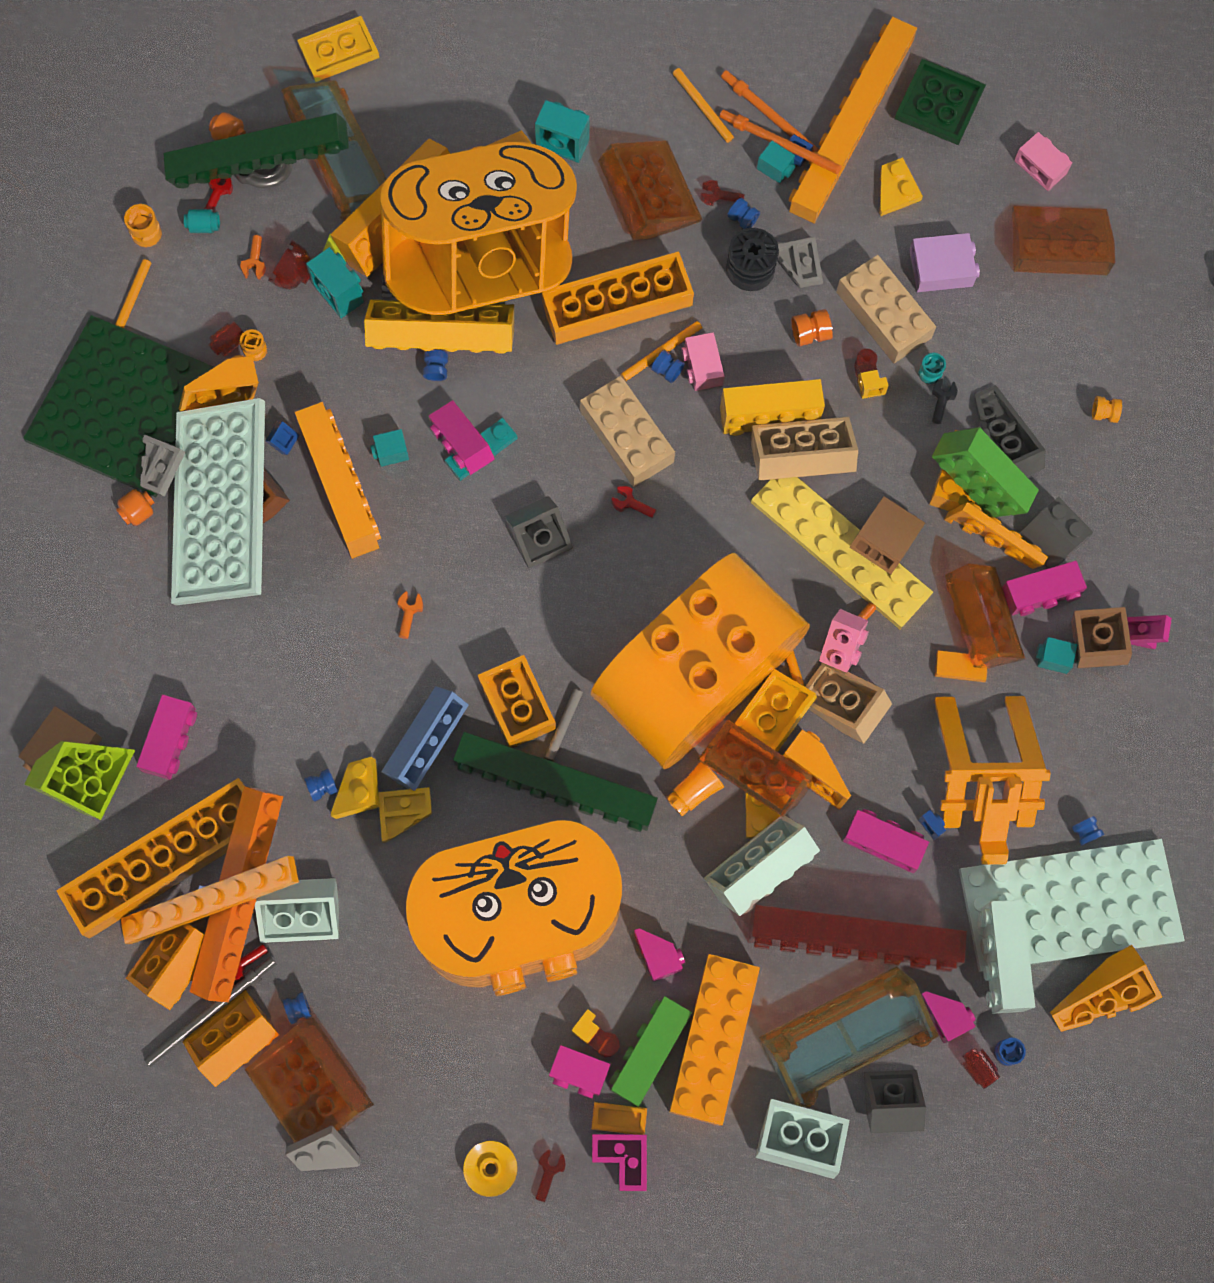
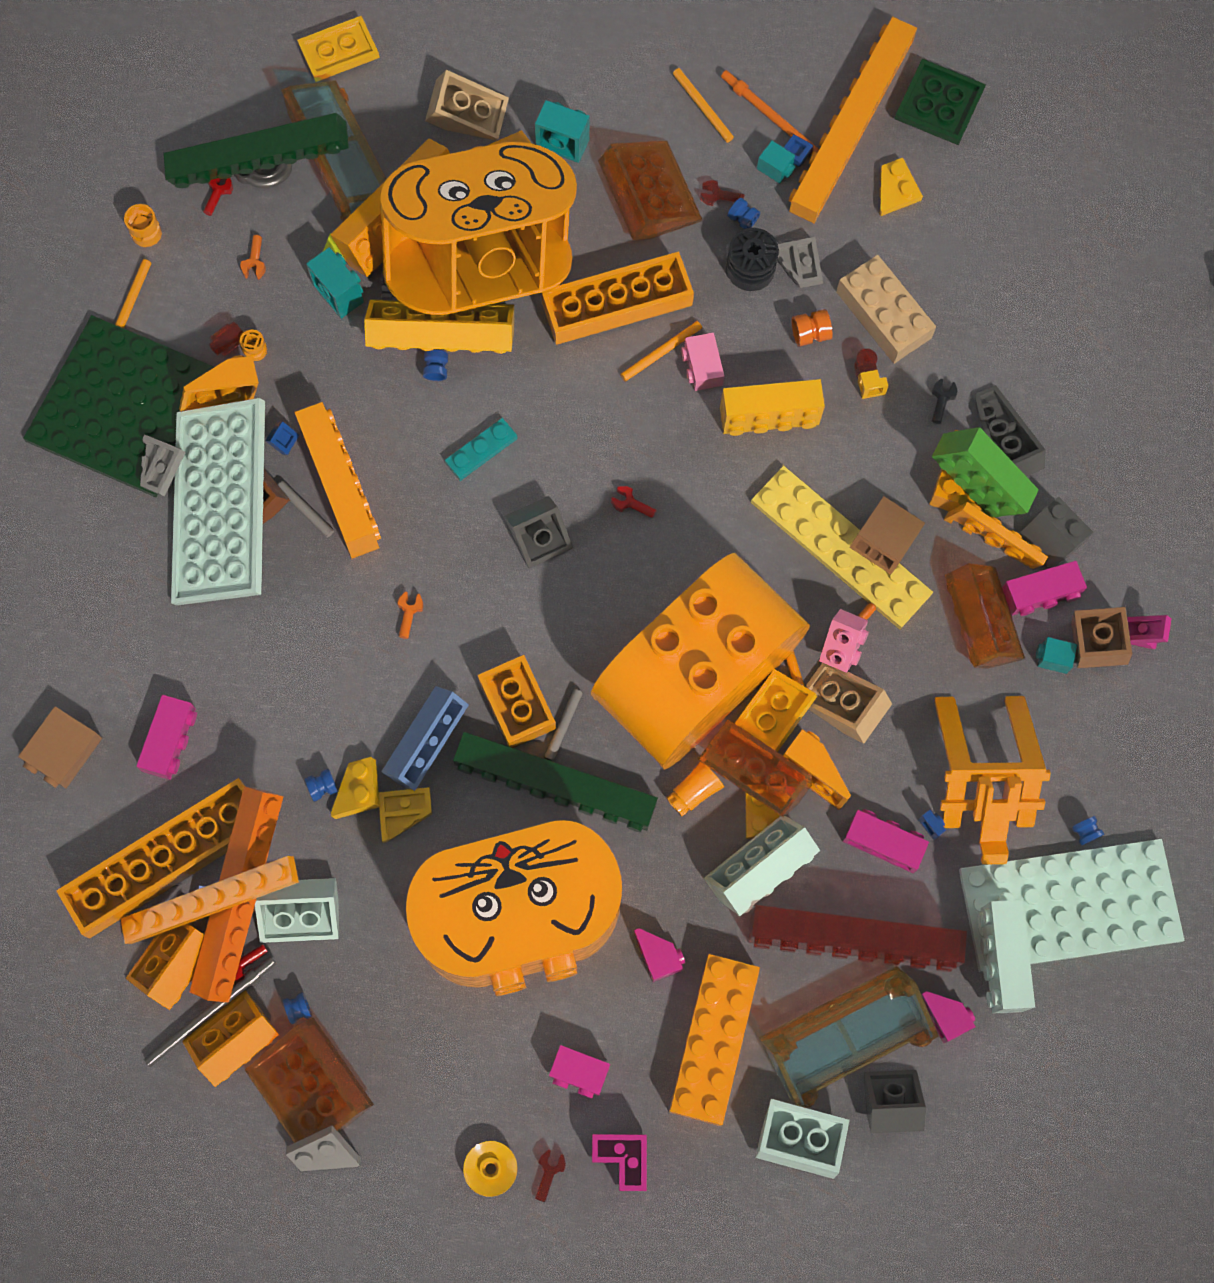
(80, 775): lime wedge -> none
(135, 507): orange head -> none
(202, 221): teal brick -> none
(226, 126): orange head -> none
(292, 268): clear red cylinder -> none
(306, 510): none -> light grey bar
(390, 448): teal brick -> none
(460, 438): dark pink brick -> none
(466, 107): none -> tan slope
(602, 1042): leg -> none
(619, 1118): light orange tile -> none
(627, 431): tan brick -> none
(651, 1050): bright green brick -> none
(667, 366): blue wheel -> none
(742, 123): orange bar -> none
(804, 448): tan brick -> none
(936, 364): teal wheel -> none
(944, 262): lavender brick -> none
(958, 666): light orange tile -> none
(980, 1067): clear red brick -> none
(1014, 1051): blue wheel -> none
(1043, 161): bright pink brick -> none
(1062, 240): clear orange slope -> none
(1106, 409): light orange wheel -> none
(1114, 986): light orange wedge -> none

